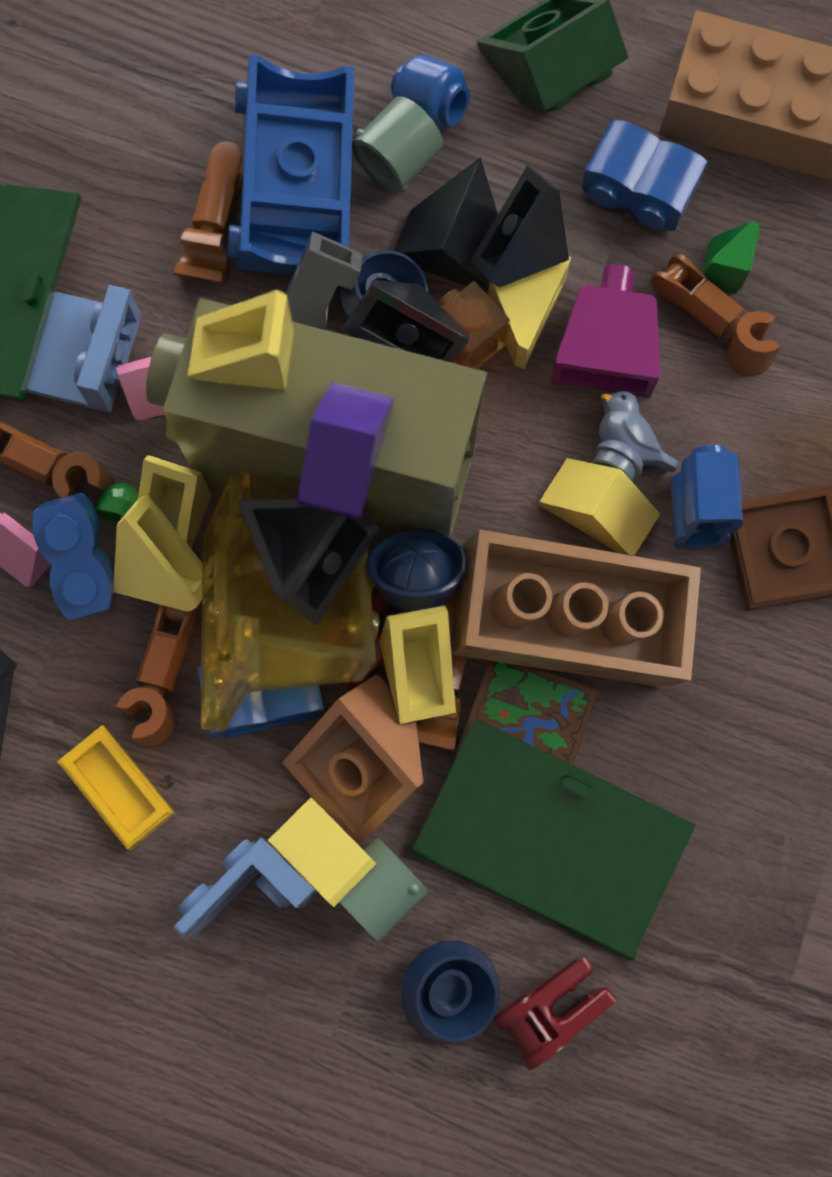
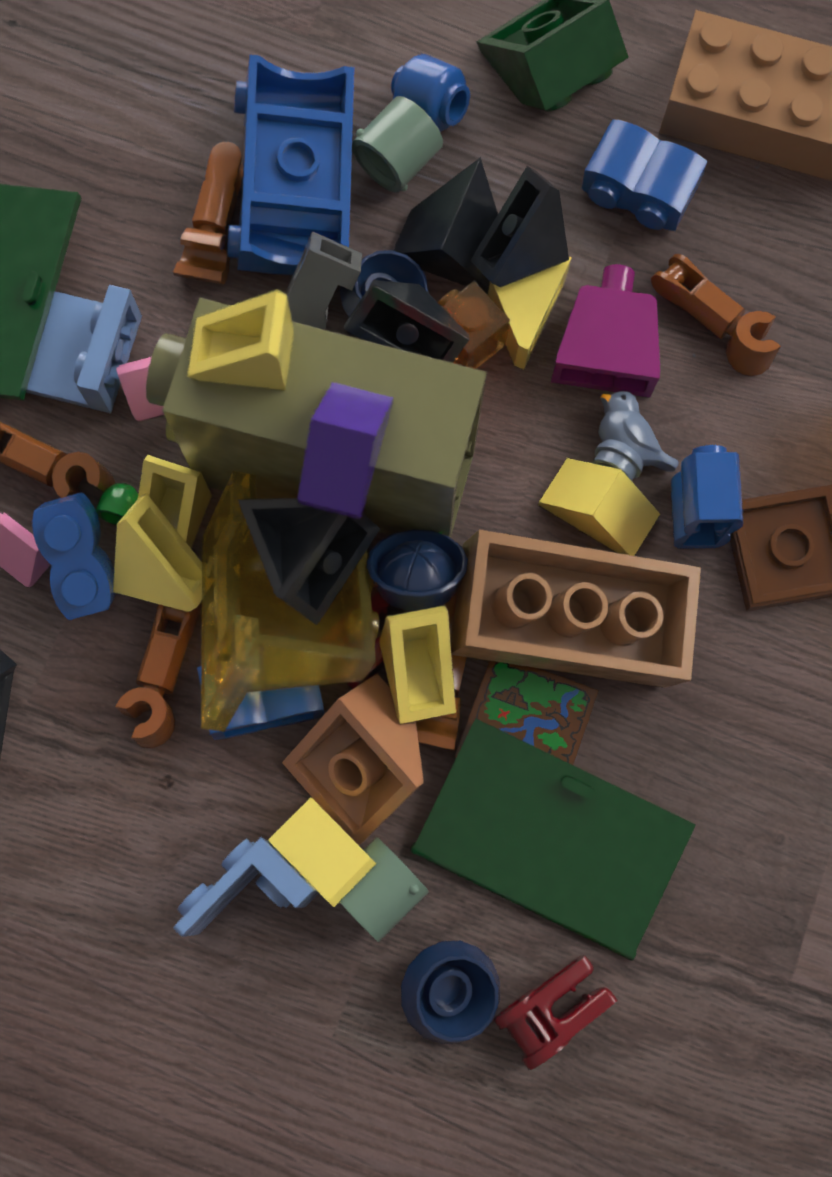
(116, 787): yellow tile -> none
(731, 257): green slope -> none

